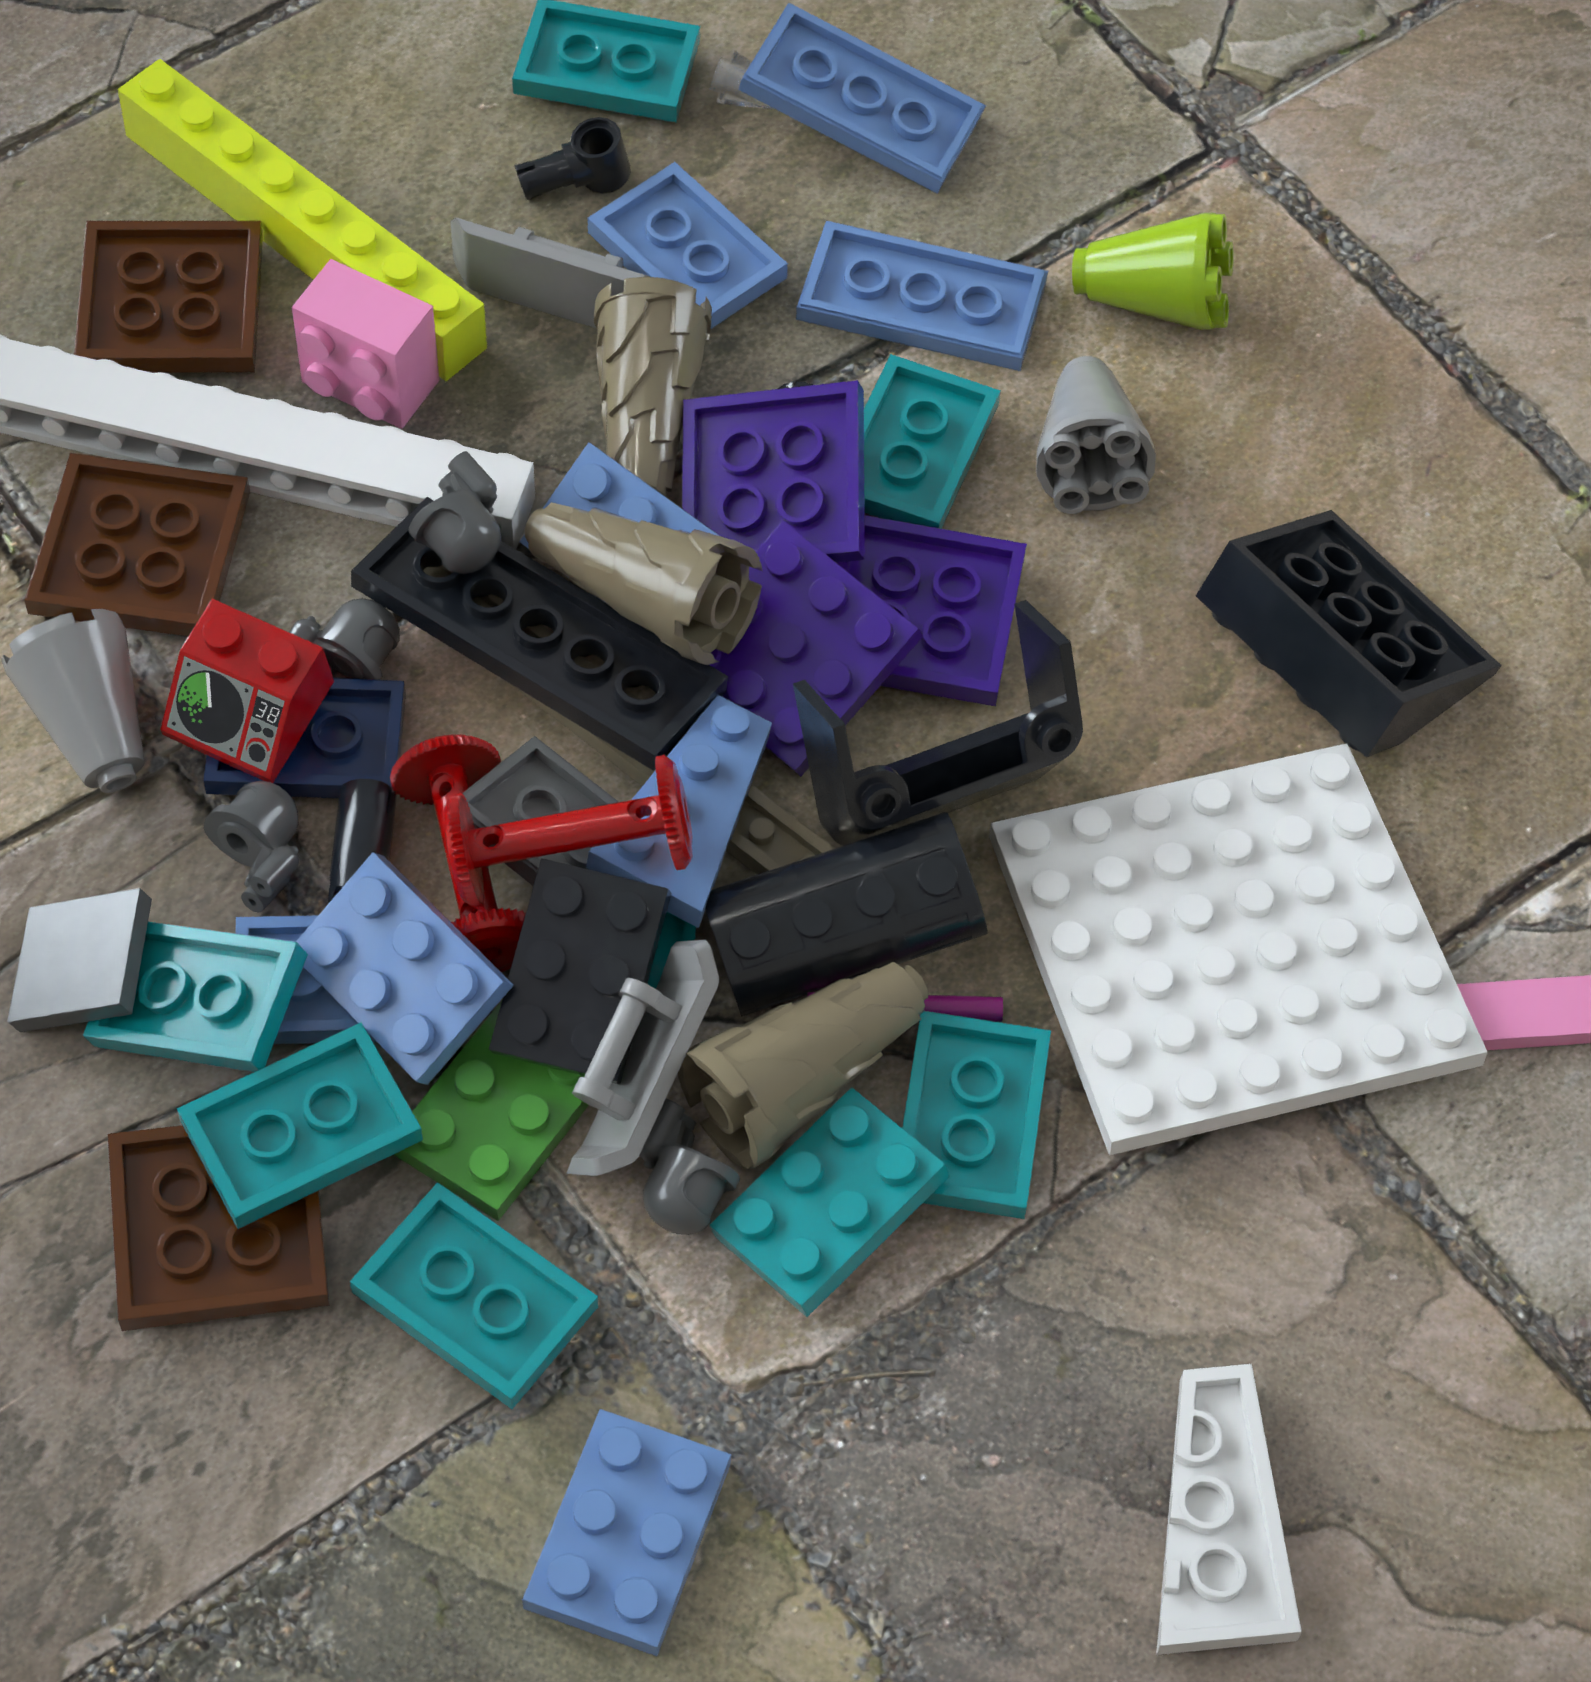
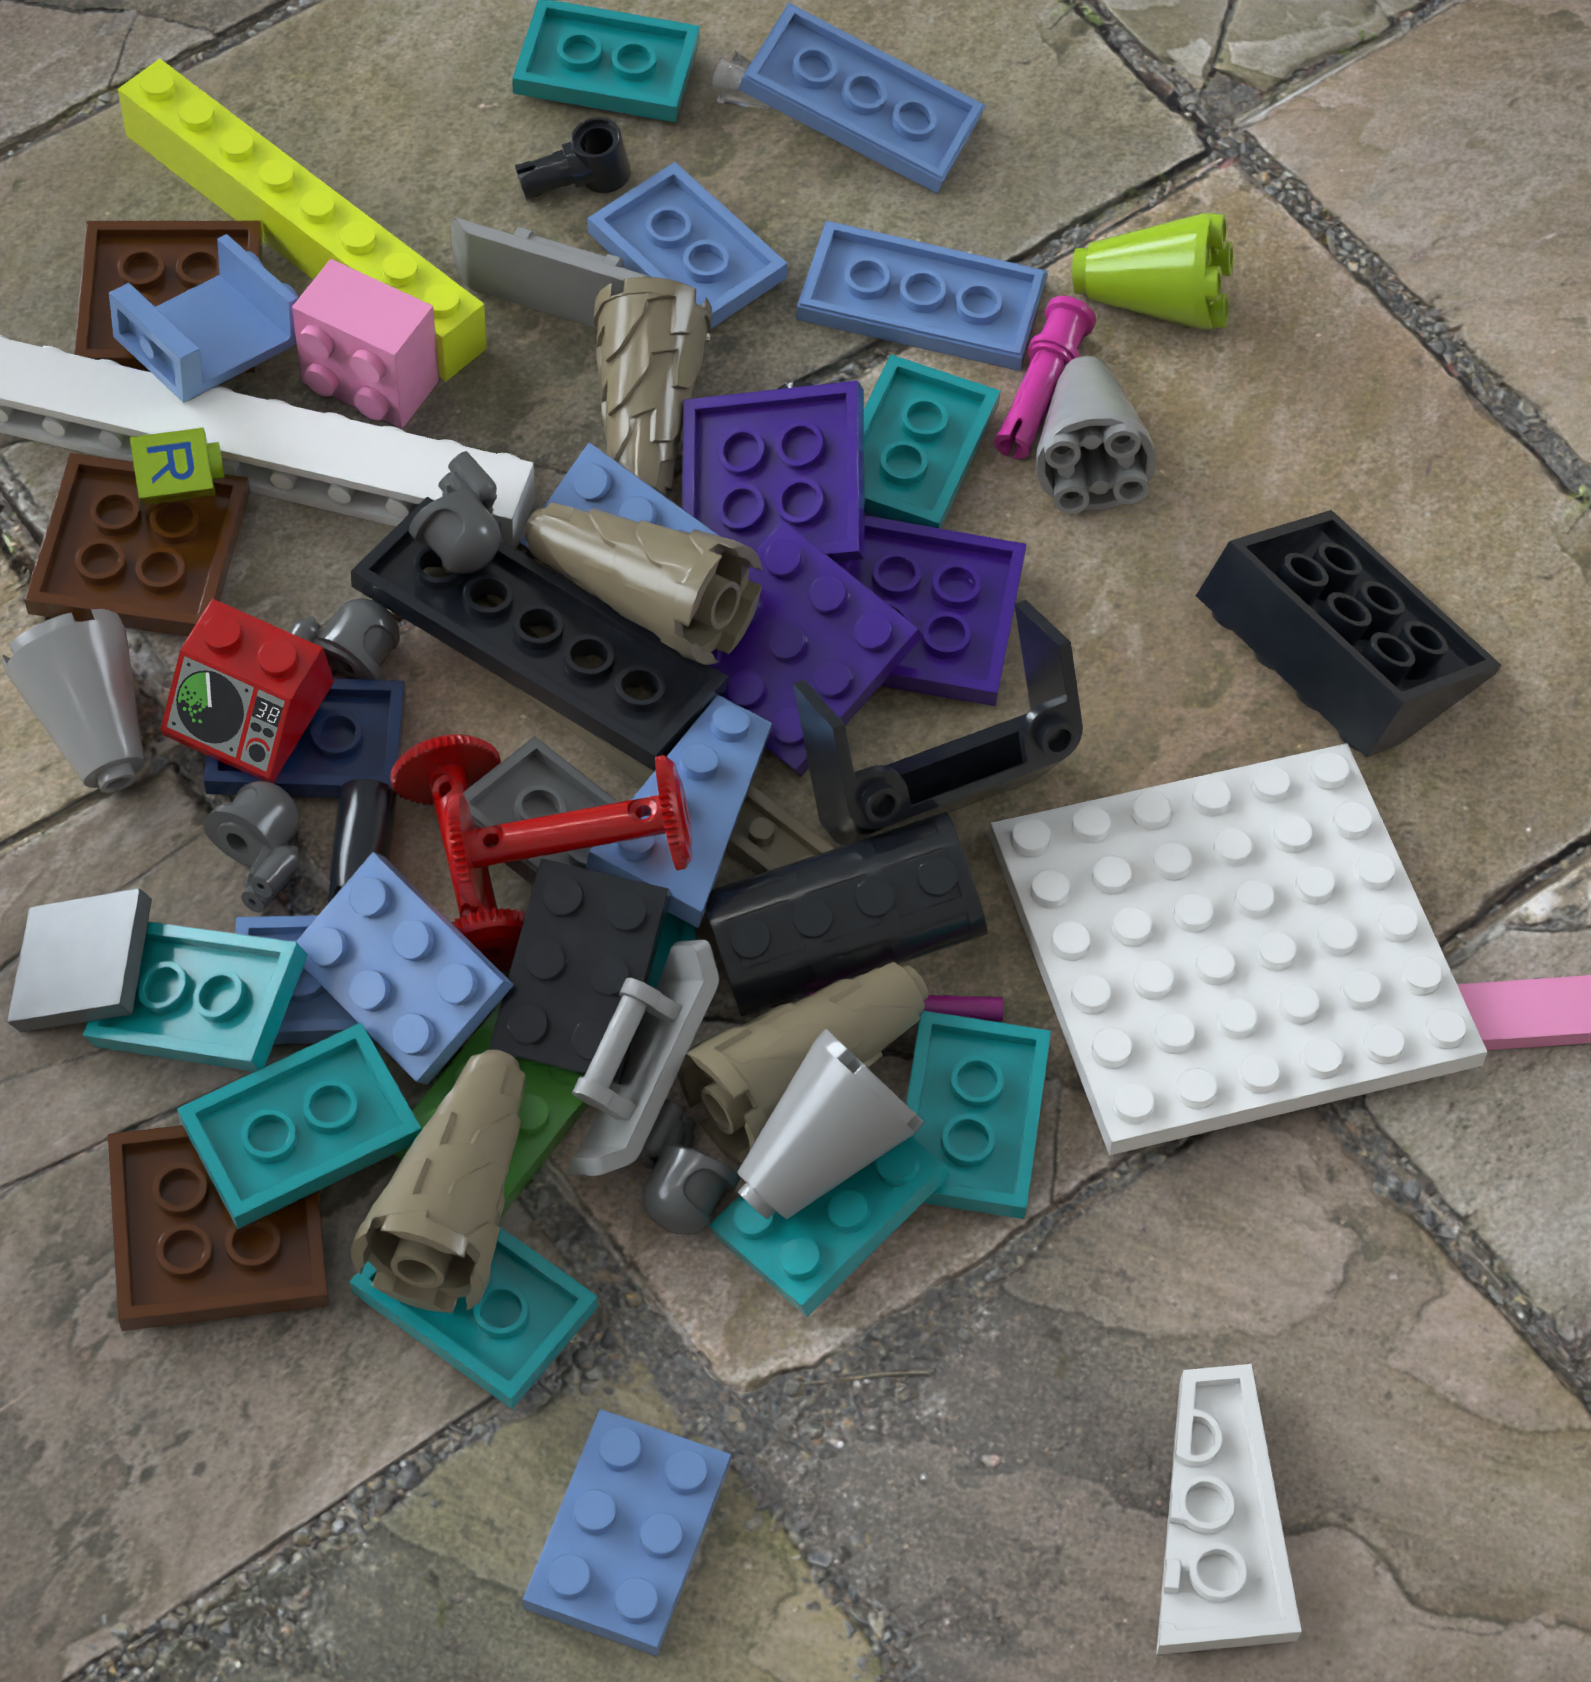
(175, 465): none -> lime brick
(210, 328): none -> medium blue panel
(443, 1207): none -> dark tan cone
(823, 1131): none -> light grey cone
(1049, 353): none -> dark pink pin

